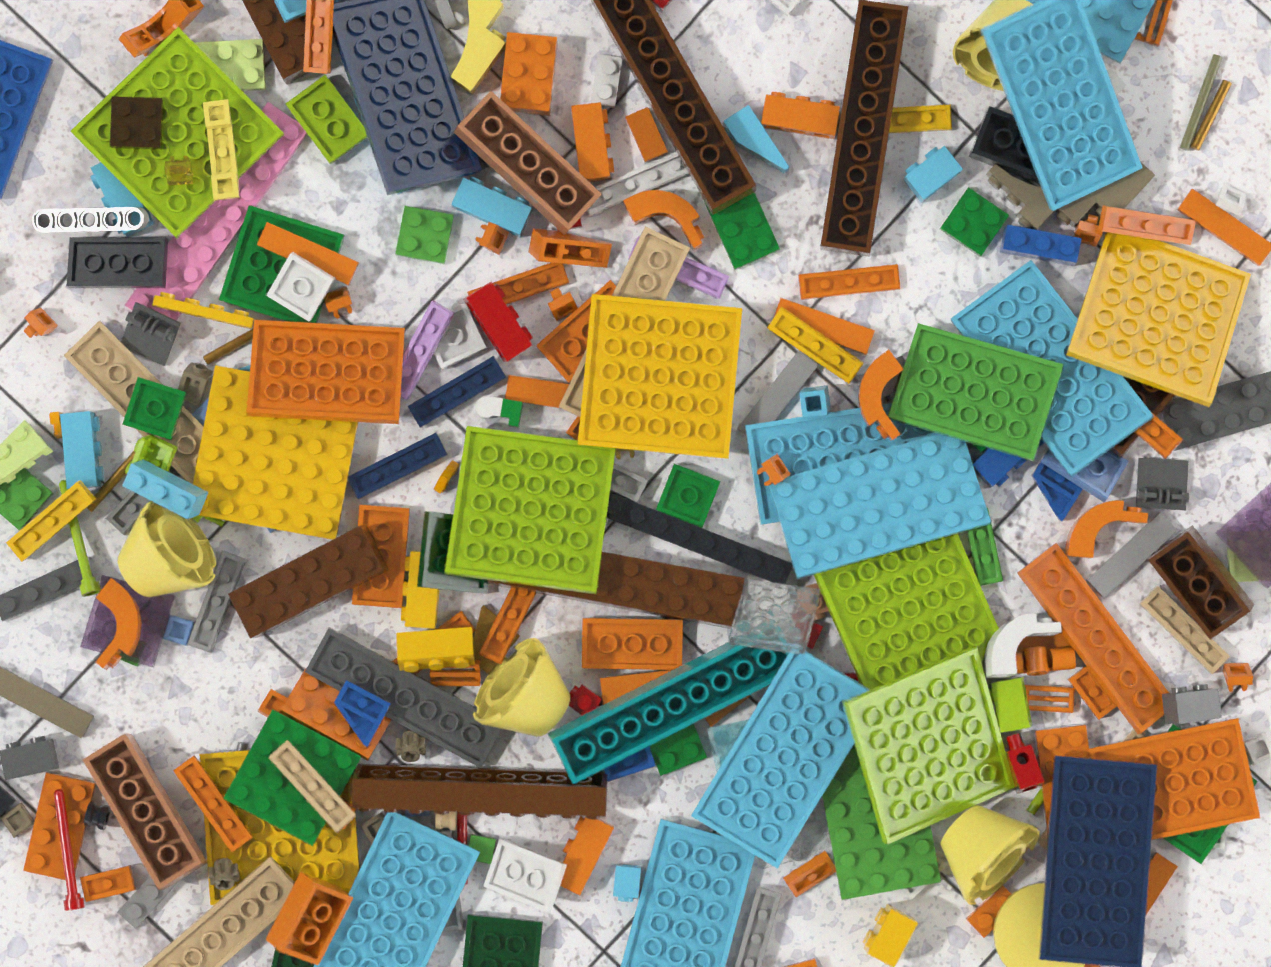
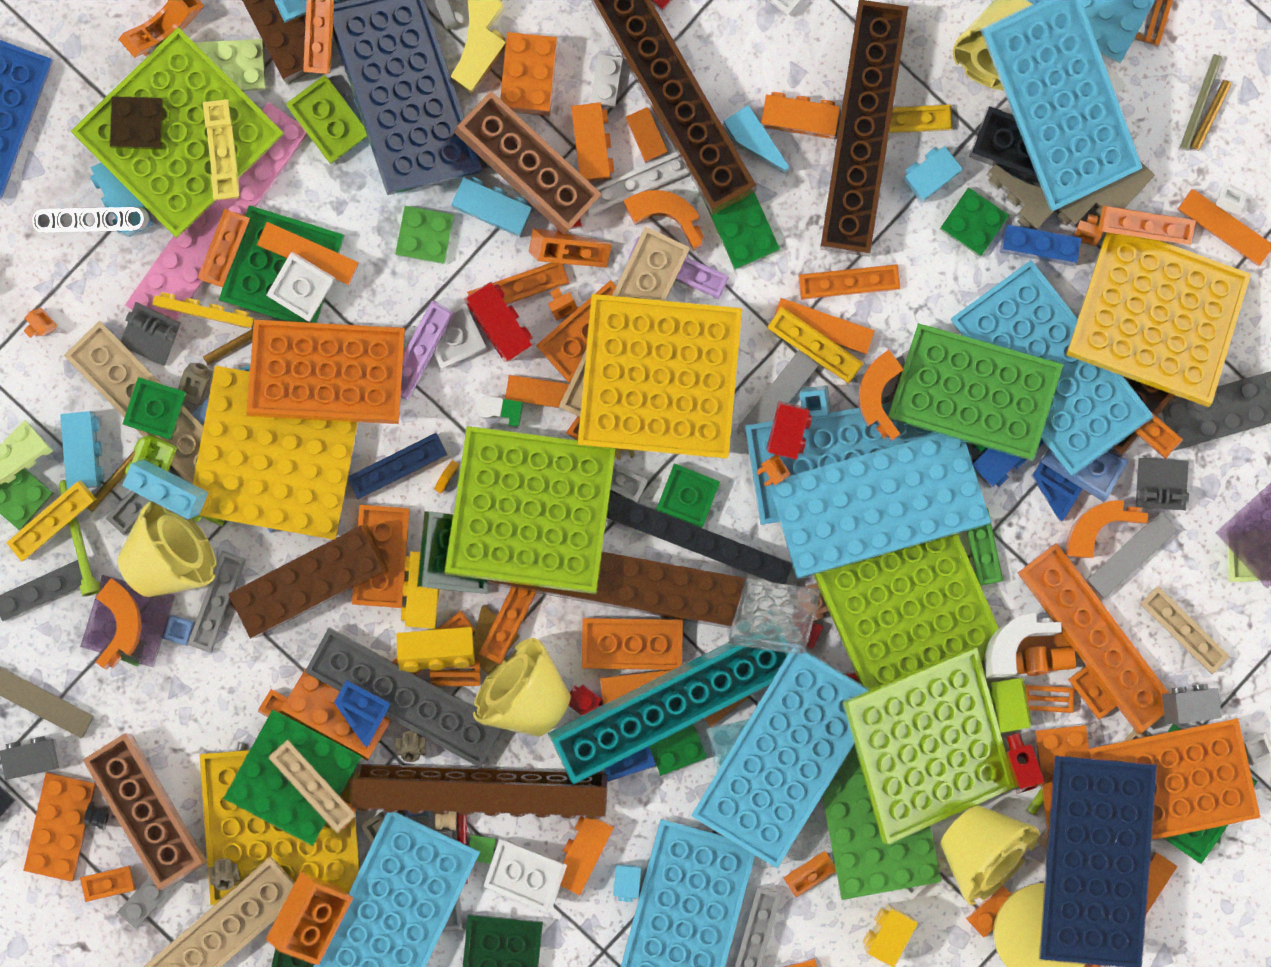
(17, 820): dark tan tile -> none
(56, 421): light orange tile -> none
(73, 898): red piece -> none
(117, 262): black plate -> none
(179, 171): clear yellow tile -> none
(212, 804): orange plate -> none
(223, 247): none -> orange plate
(338, 299): orange tile -> none
(456, 392): dark blue plate -> none
(493, 238): orange tile -> none
(788, 430): none -> red brick
(1201, 582): reddish brown brick -> none
(1237, 675): orange tile -> none

